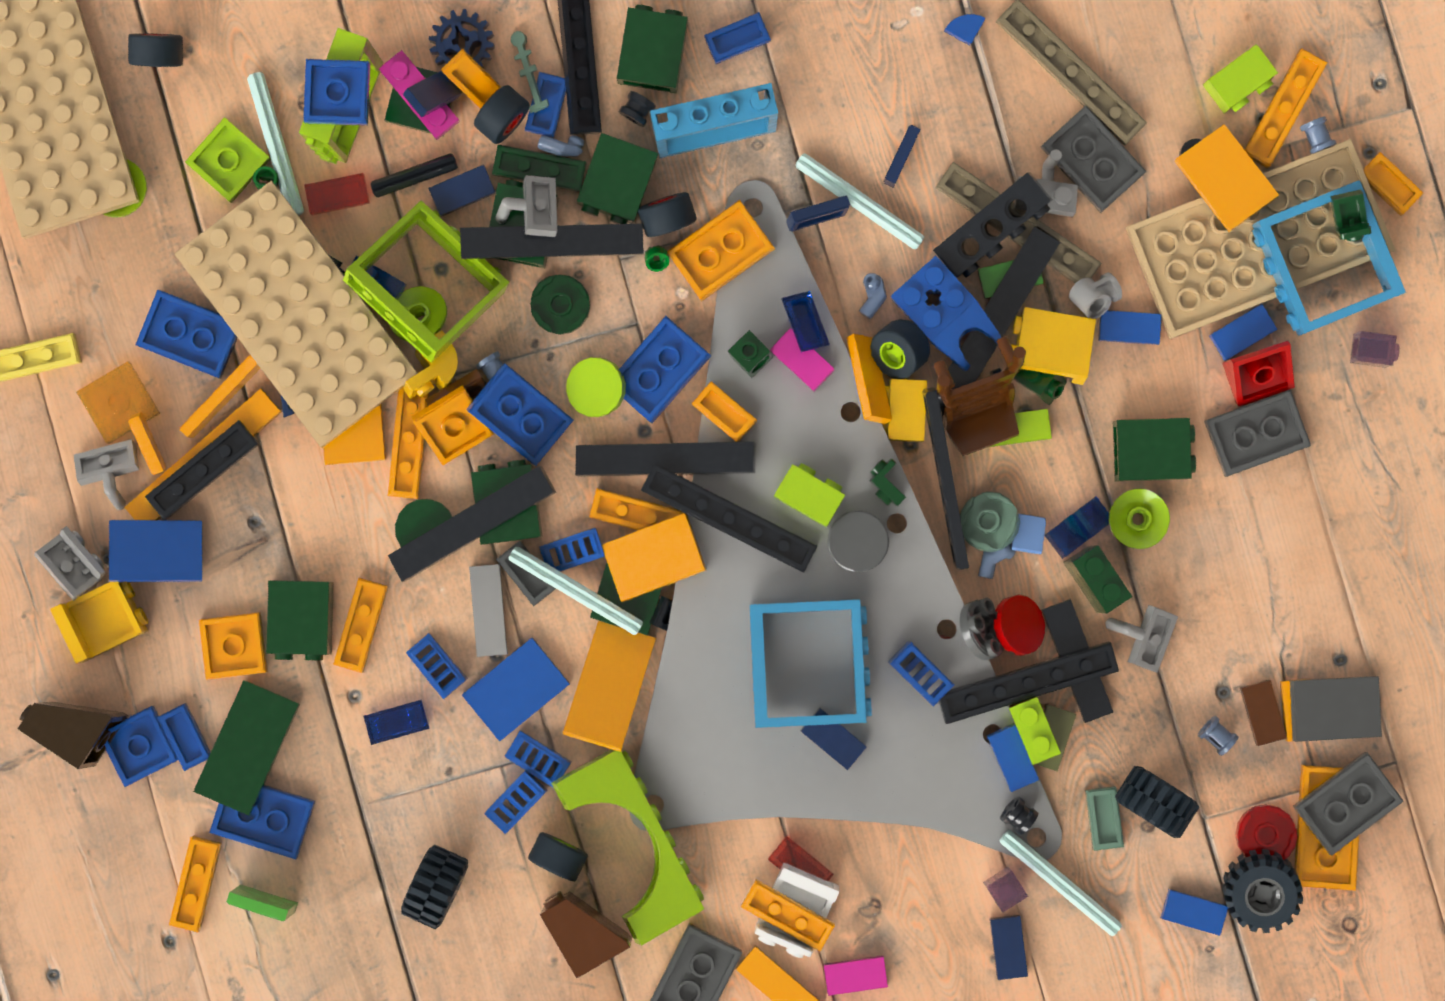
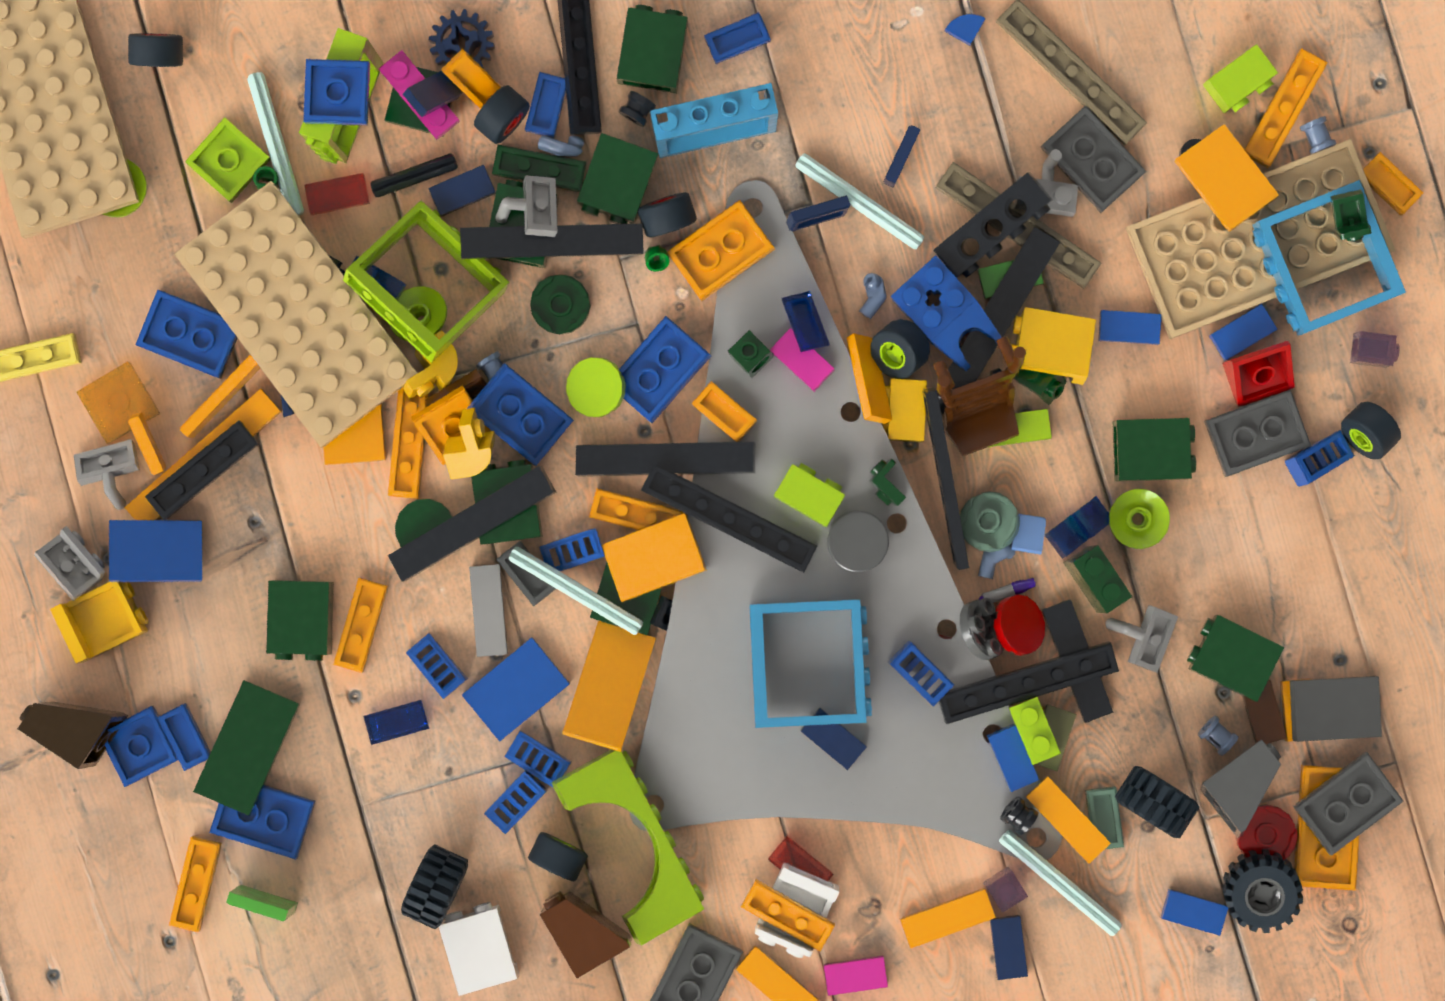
(233, 645): light orange tile -> none
(472, 451): none -> yellow brick
(478, 949): none -> white panel
(519, 40): sand green piece -> none
(947, 918): none -> light orange tile
(1012, 589): none -> piece
(1068, 819): none -> light orange tile
(1095, 297): light grey piece -> none
(1234, 657): none -> dark green brick
(1242, 785): none -> dark grey slope
(1302, 467): none -> blue slope
(1371, 430): none -> black wheel

